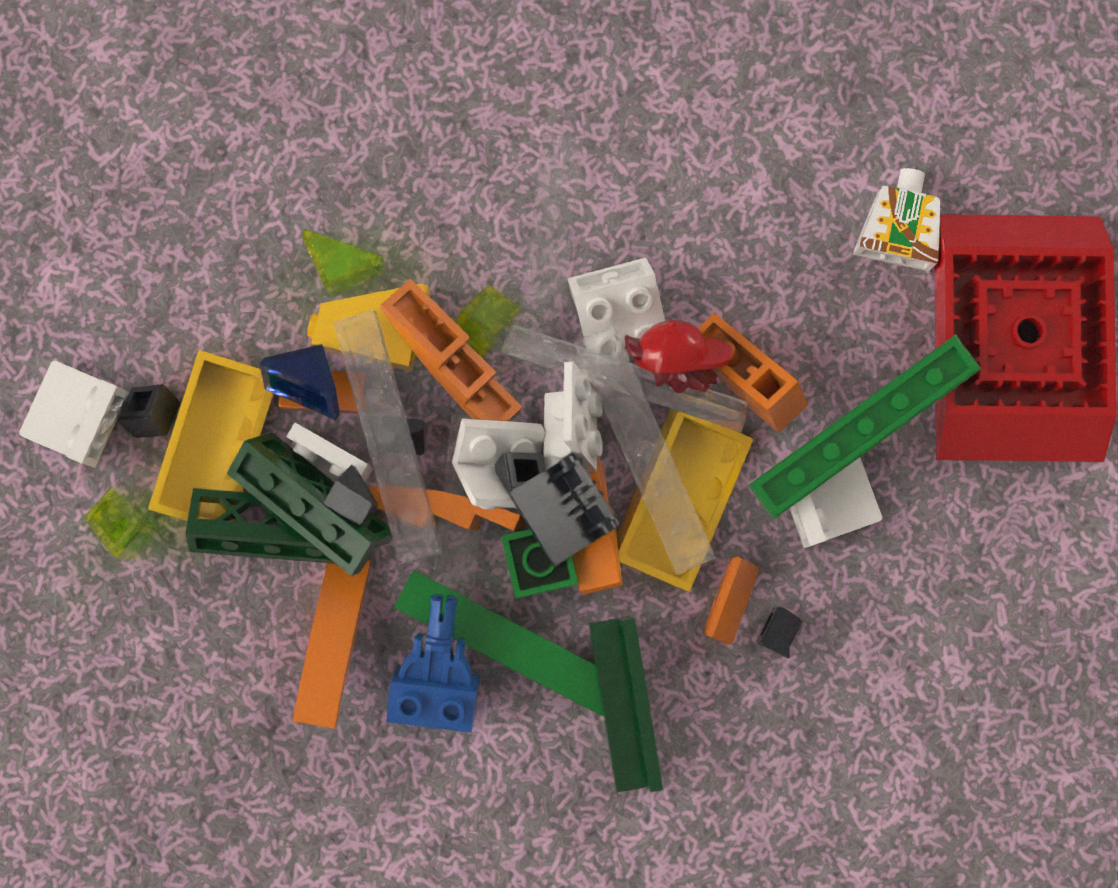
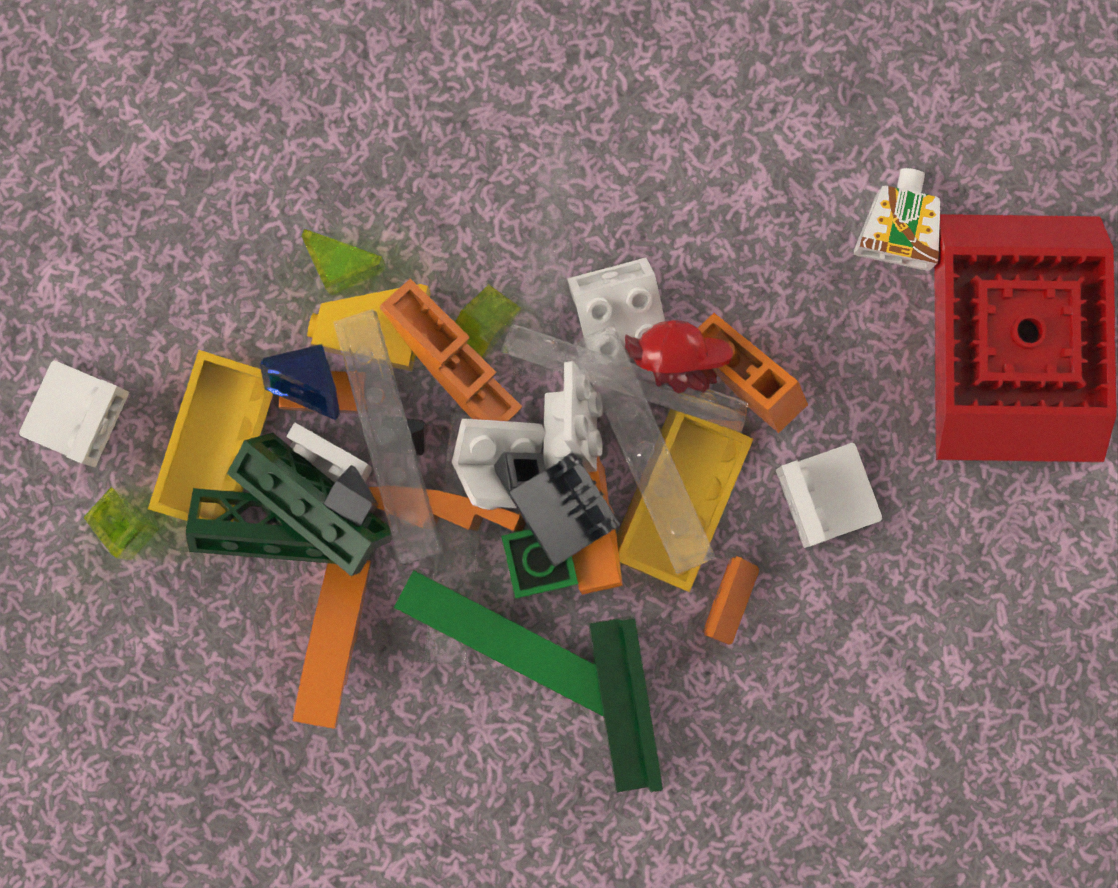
(148, 411): black slope -> none
(434, 684): blue brick -> none
(779, 631): black slope -> none
(864, 427): green tile -> none

